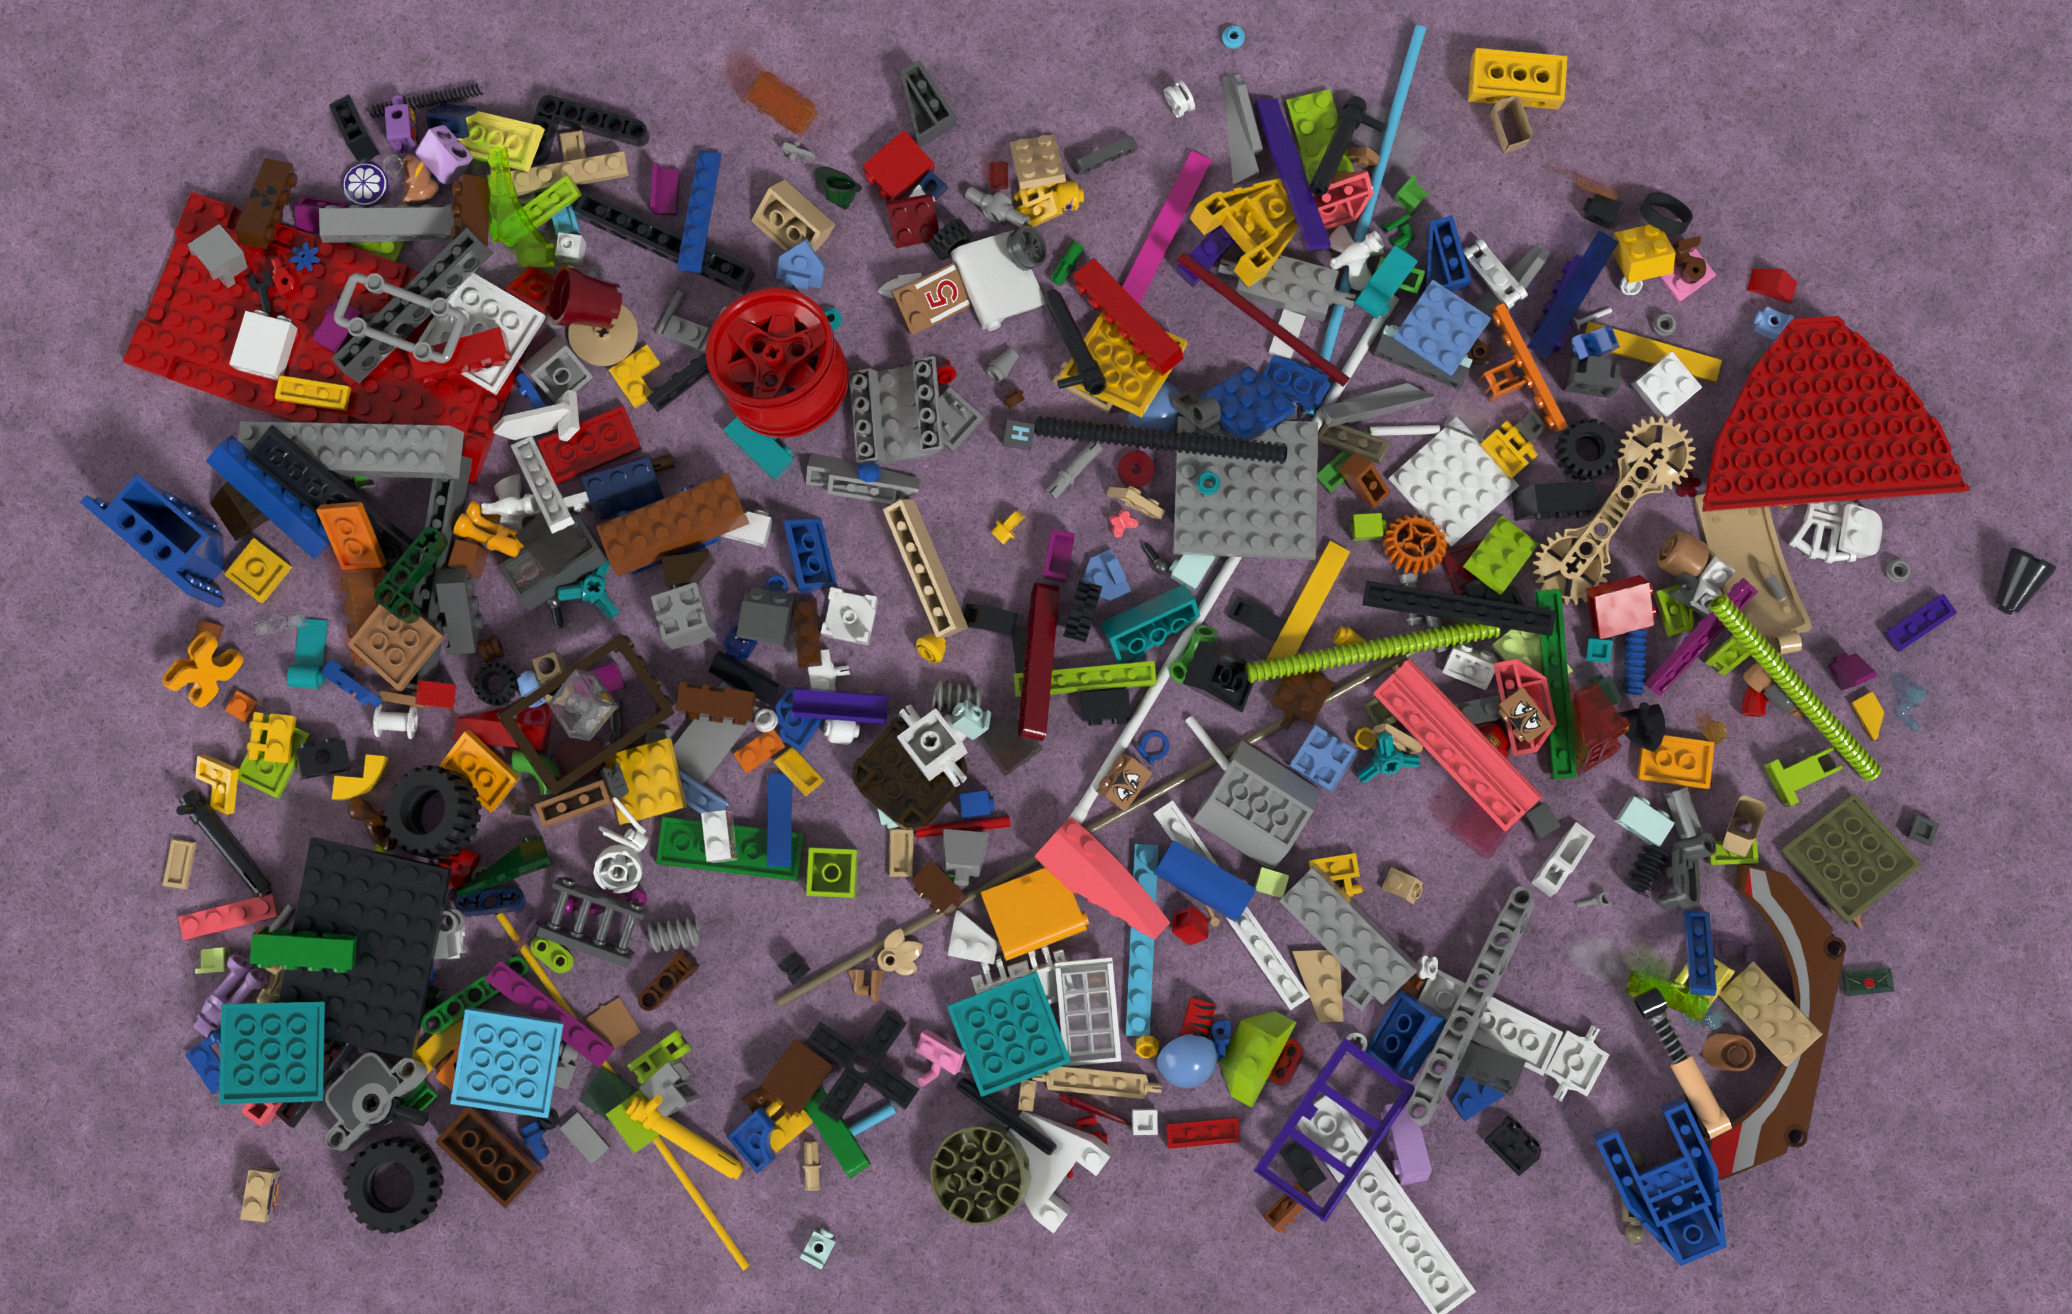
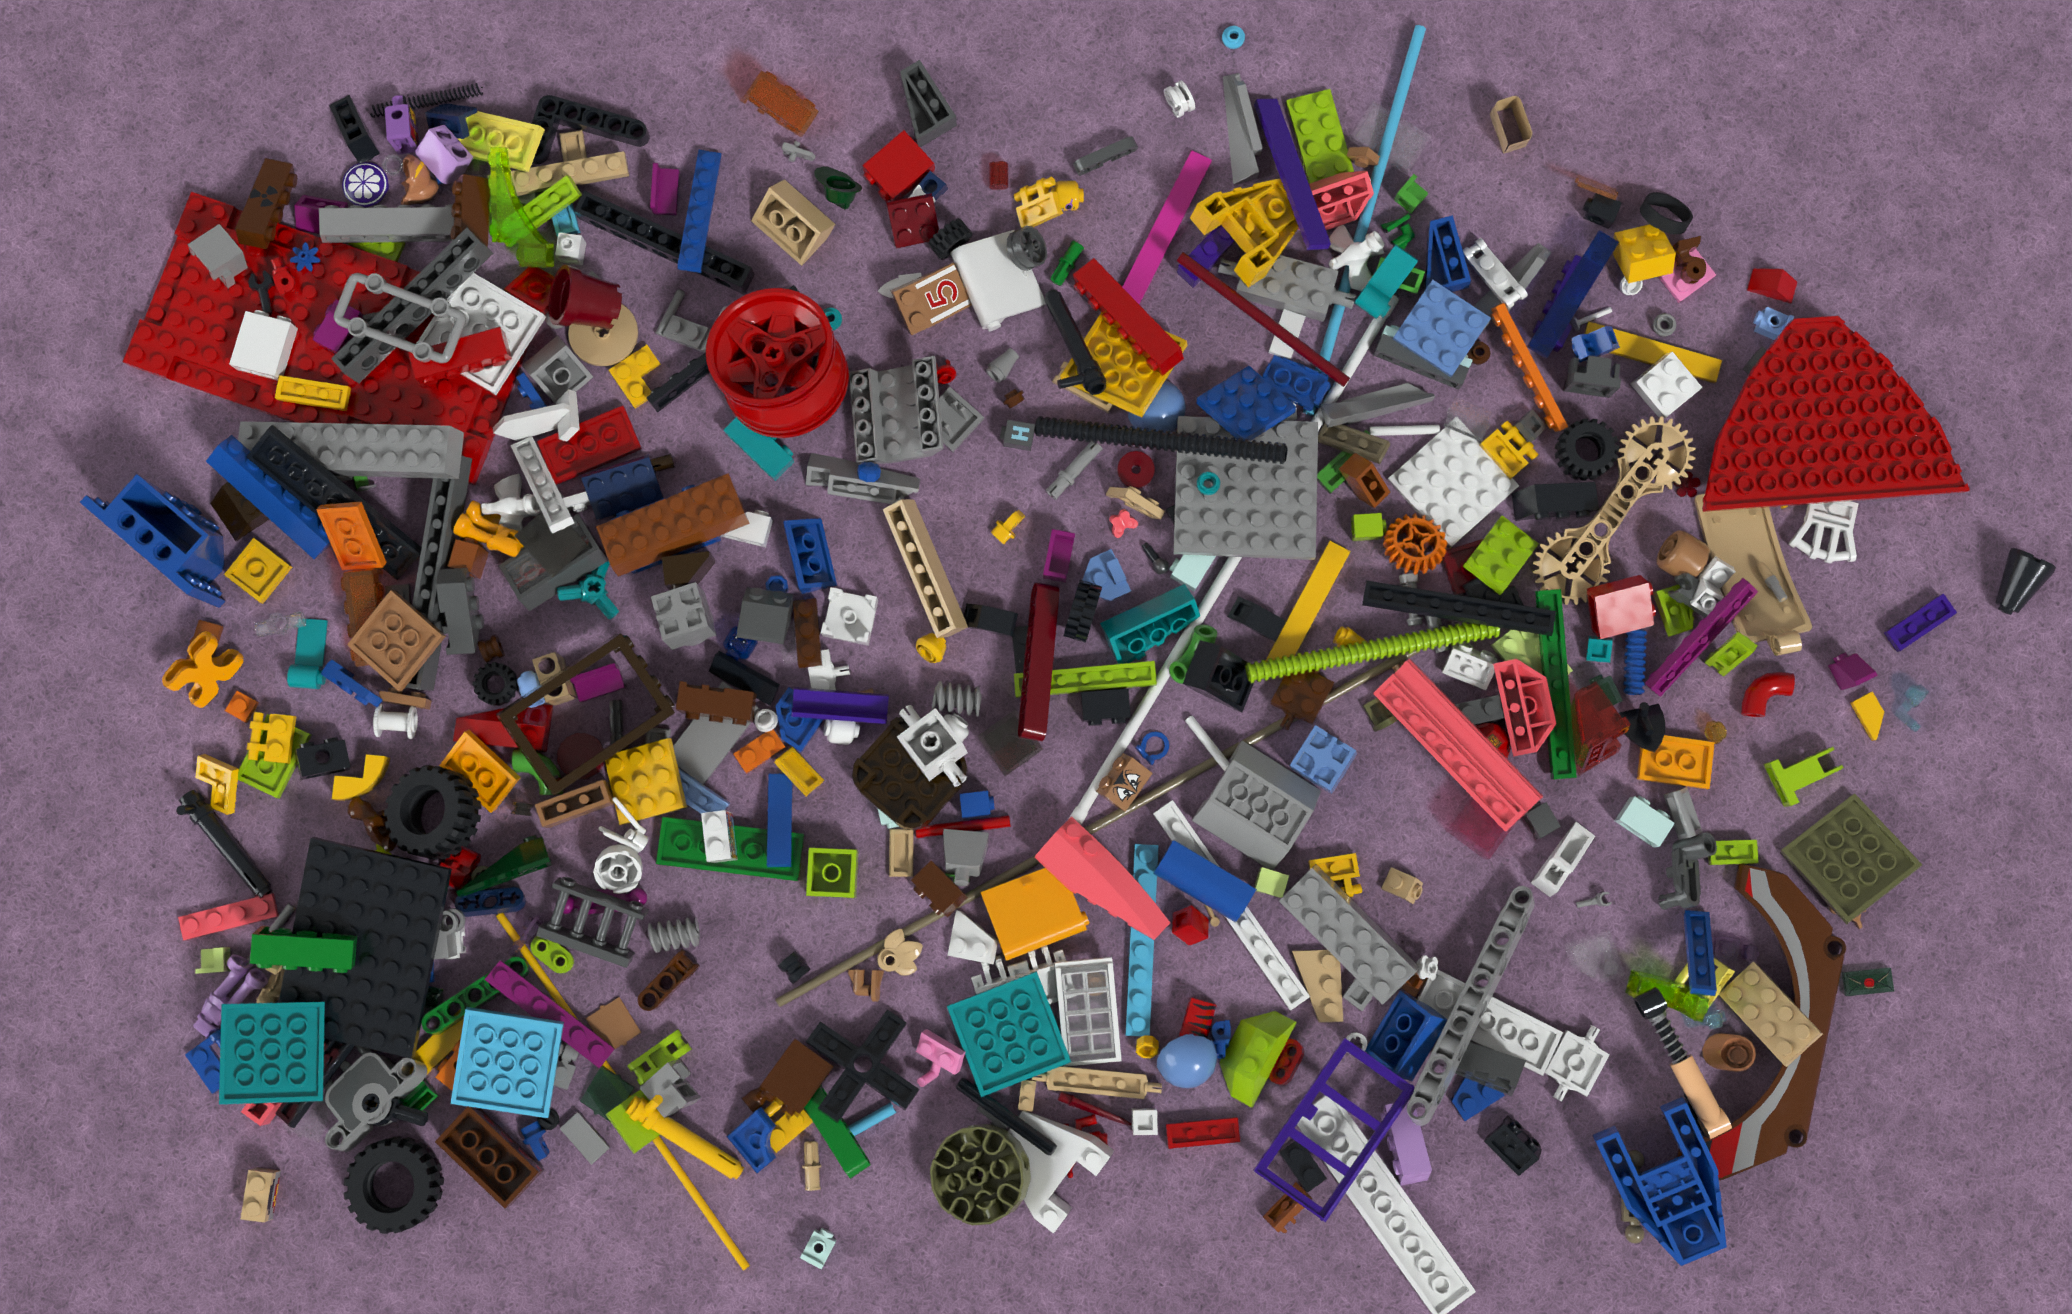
(179, 863): tan tile -> none
(415, 574): dark green beam -> none
(436, 695): red slope -> none
(554, 604): piece -> none
(582, 705): clear brick -> none
(615, 781): dark grey piece -> none
(801, 266): medium blue plate -> none
(970, 719): light aqua brick -> none
(997, 207): light grey pin -> none
(1037, 162): tan plate -> none
(1200, 412): dark grey plate -> none
(1348, 121): black cylinder -> none
(1365, 739): yellow tile -> none
(1387, 759): teal bush -> none
(1401, 740): tan tile -> none
(1495, 386): orange piece -> none
(1524, 716): medium nougat brick -> none
(1525, 67): yellow brick -> none
(1646, 869): black piece -> none
(1753, 811): tan piece -> none
(1760, 680): piece -> none
(1795, 687): lime piece -> none
(1860, 531): white slope -> none
(1904, 567): light grey plate -> none
(1922, 830): dark grey plate -> none

